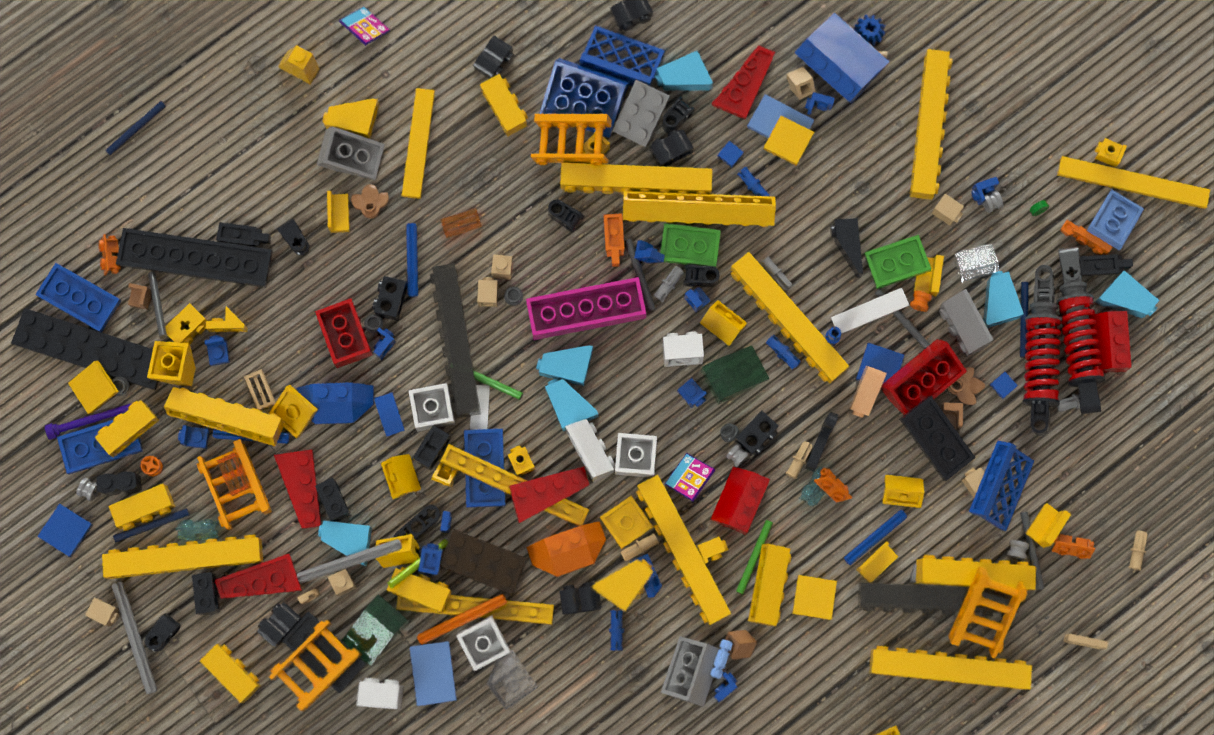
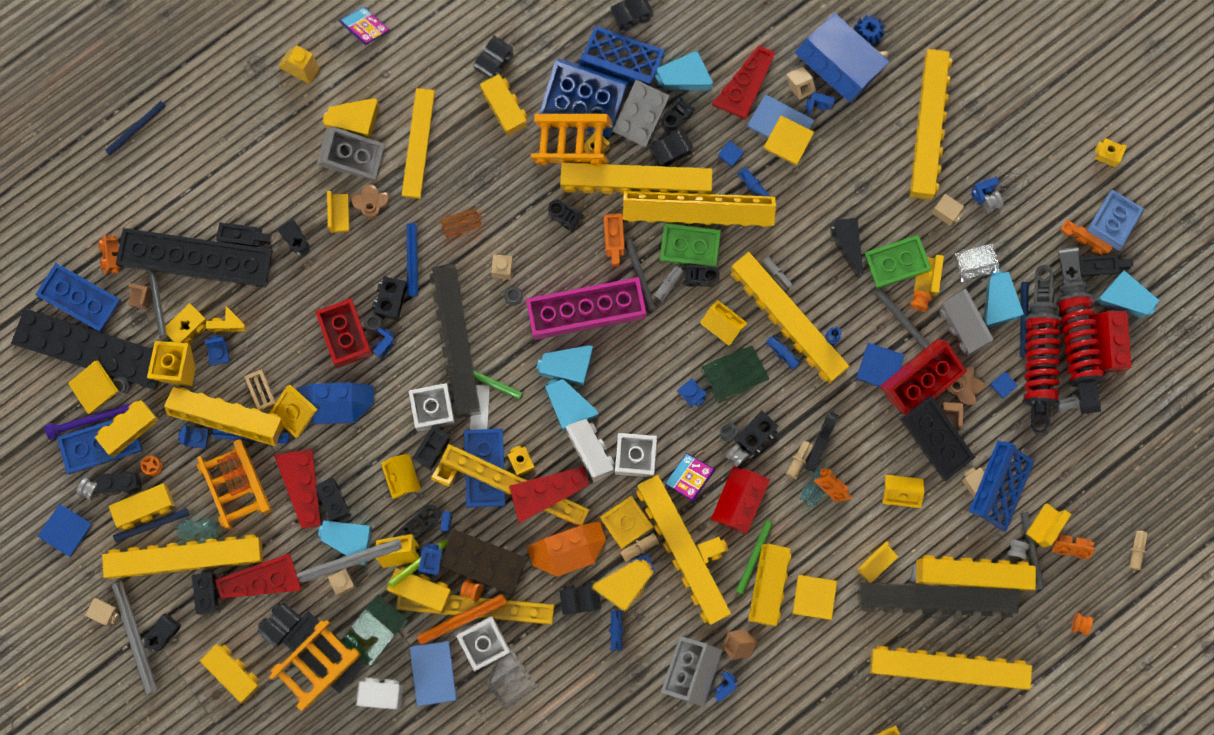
(308, 596): tan tile -> none
(389, 414): blue slope -> none
(472, 589): none -> orange wheel
(487, 292): tan brick -> none
(648, 254): blue bracket -> none
(653, 585): blue tile -> none
(683, 349): white brick -> none
(696, 299): blue bracket -> none
(721, 659): light blue axle -> none
(867, 391): light nougat slope -> none
(870, 311): white tile -> none
(875, 537): blue axle -> none
(974, 598): light orange fence -> none
(1039, 208): green tile -> none
(1082, 624): none -> orange wheel
(1085, 641): tan tile -> none
(1133, 182): yellow tile -> none

